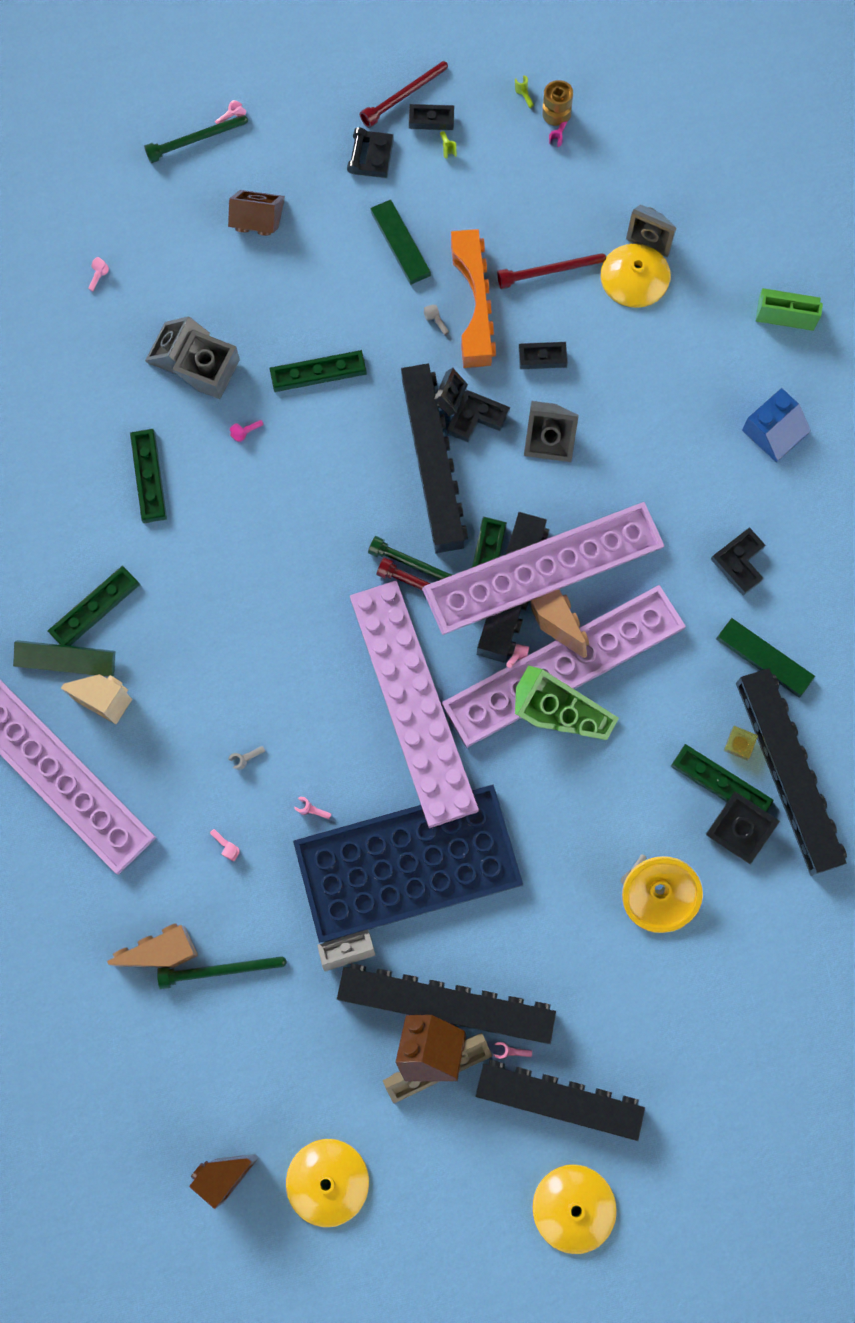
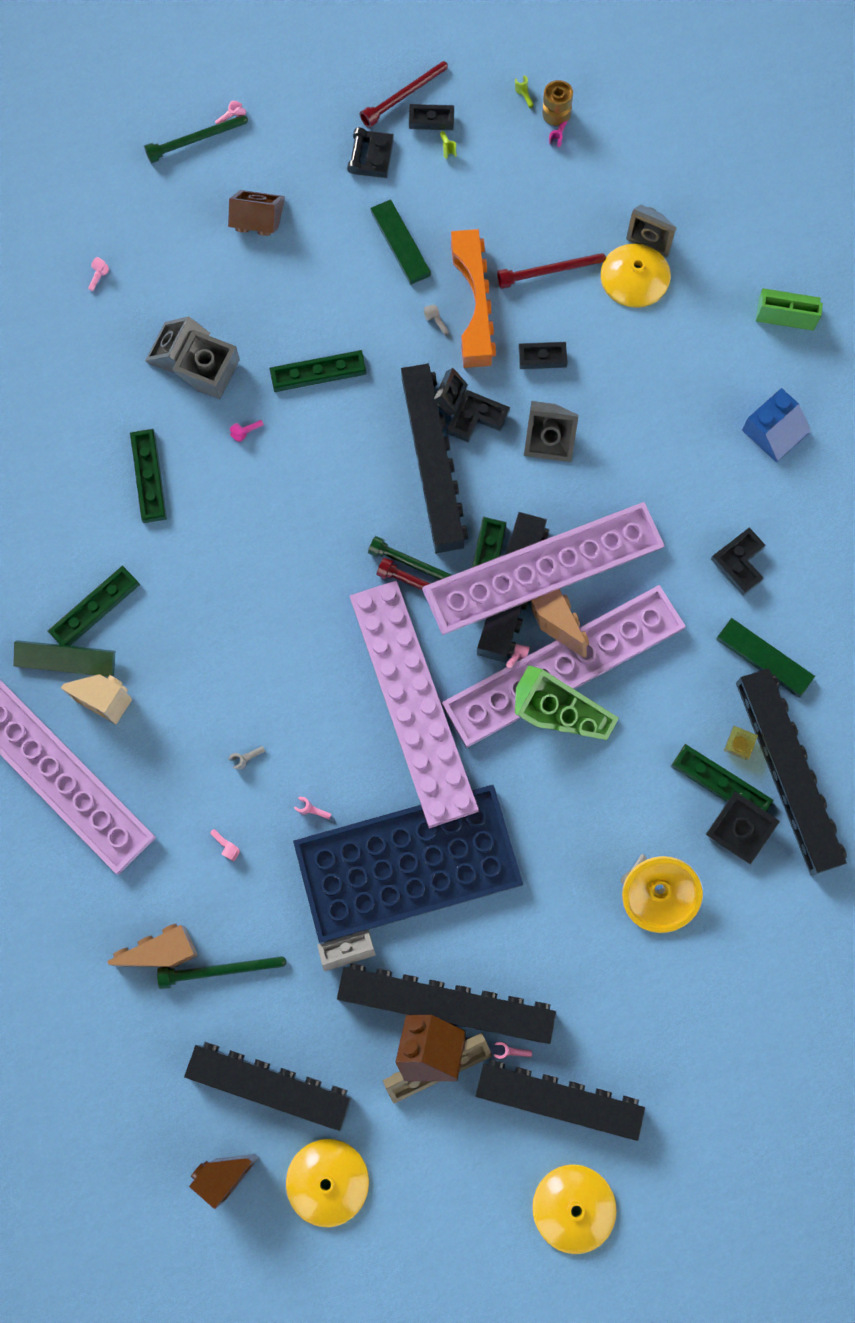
(268, 1087): none -> black brick

